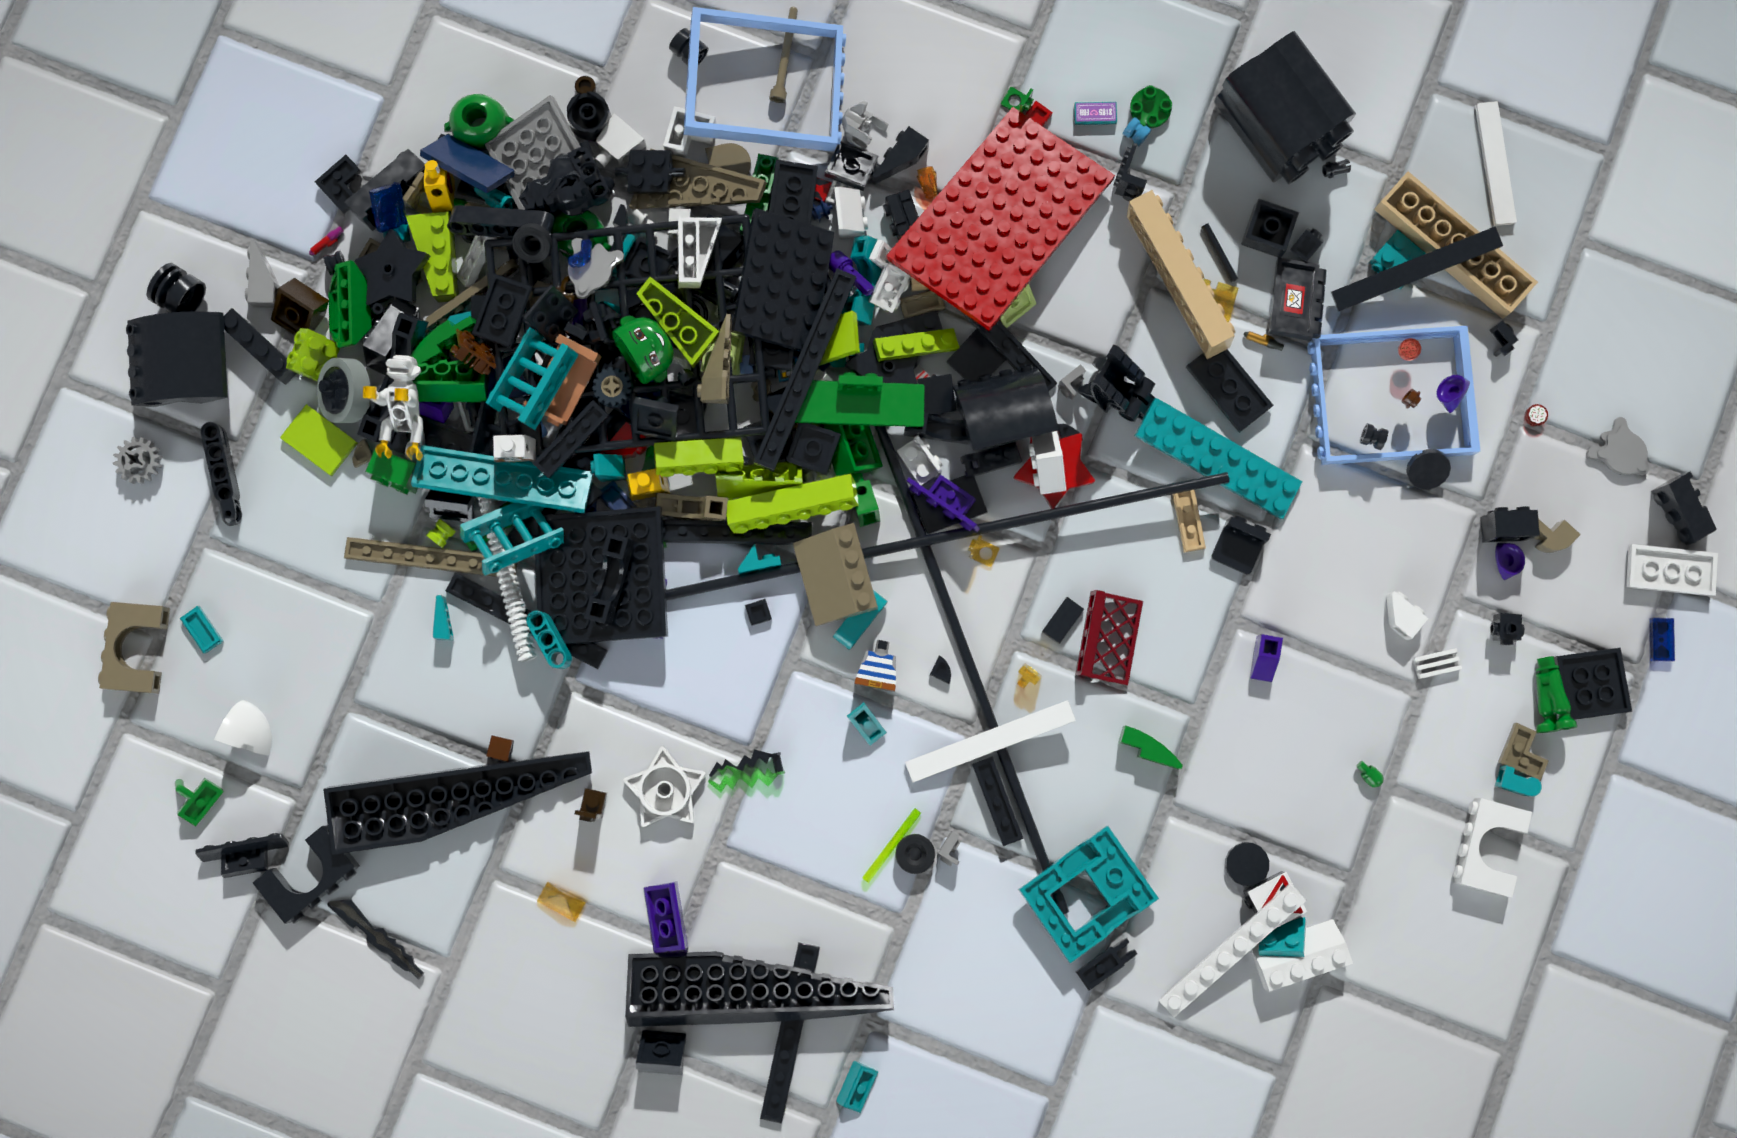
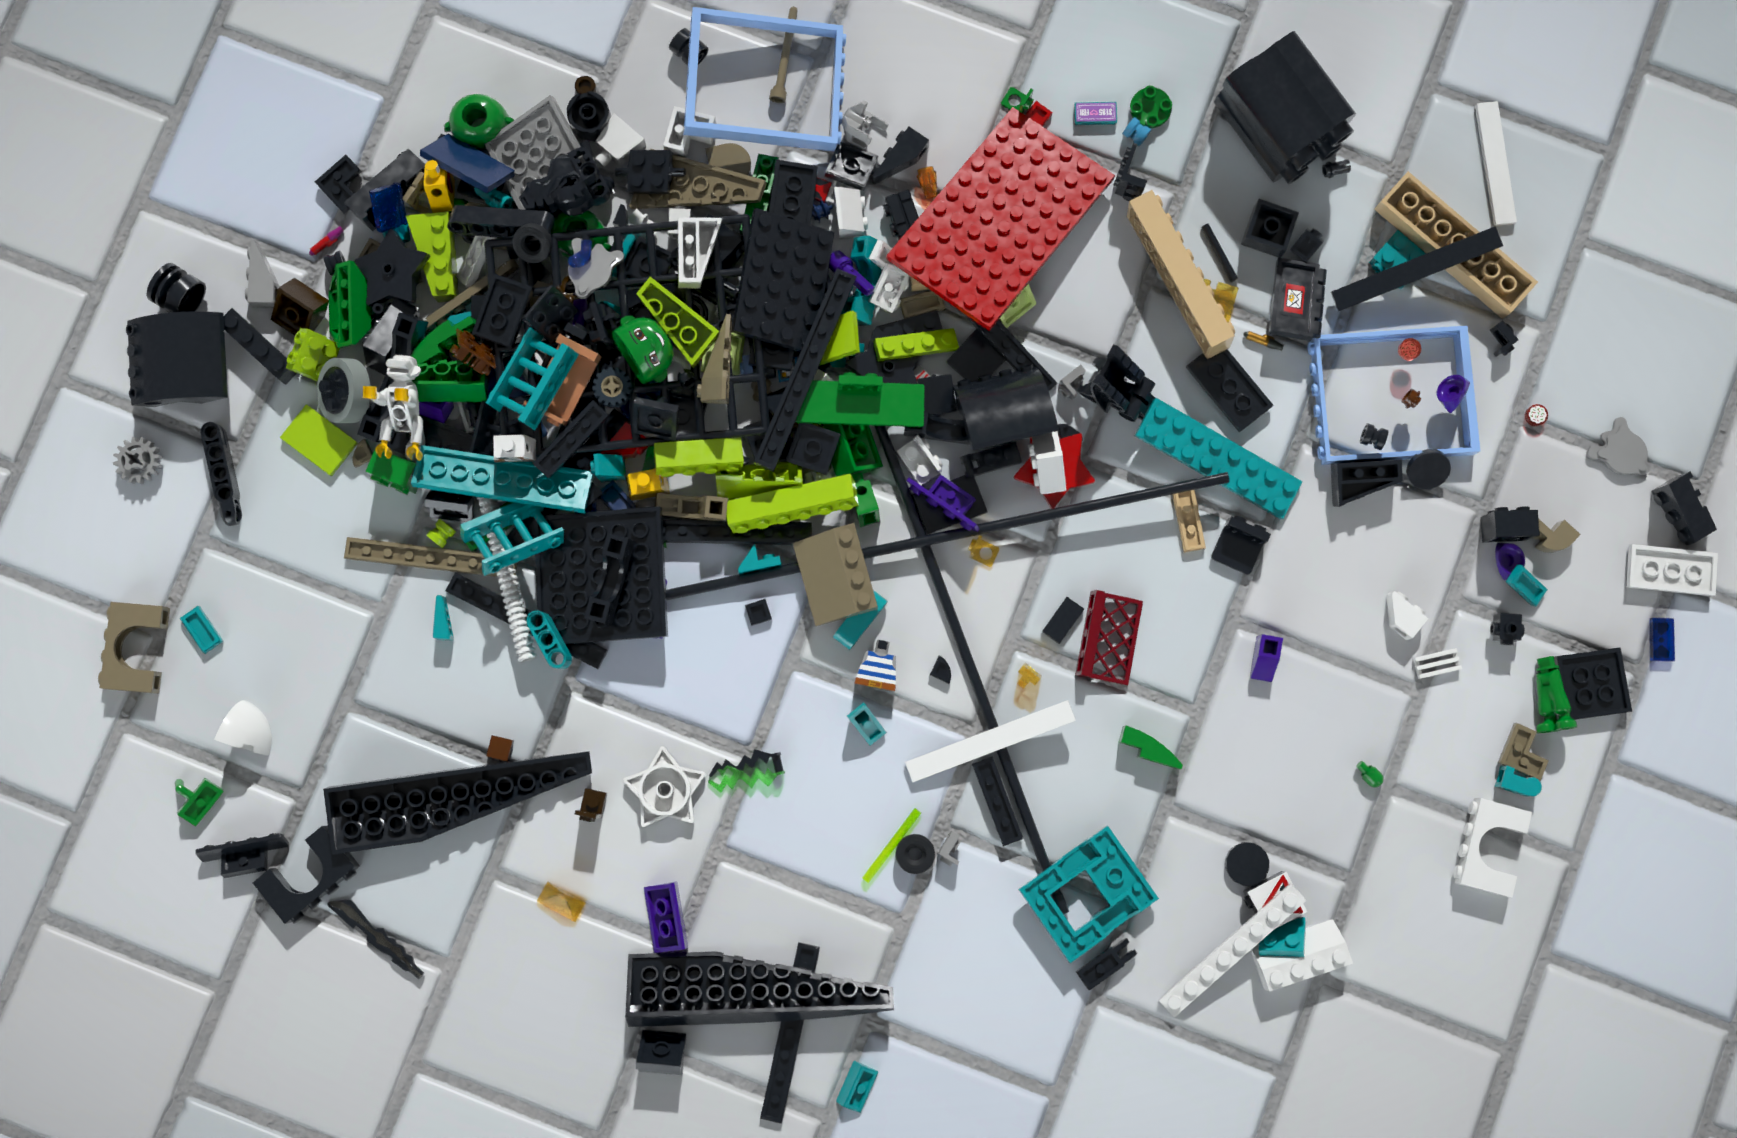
(1360, 479): none -> black wedge
(1526, 585): none -> teal tile

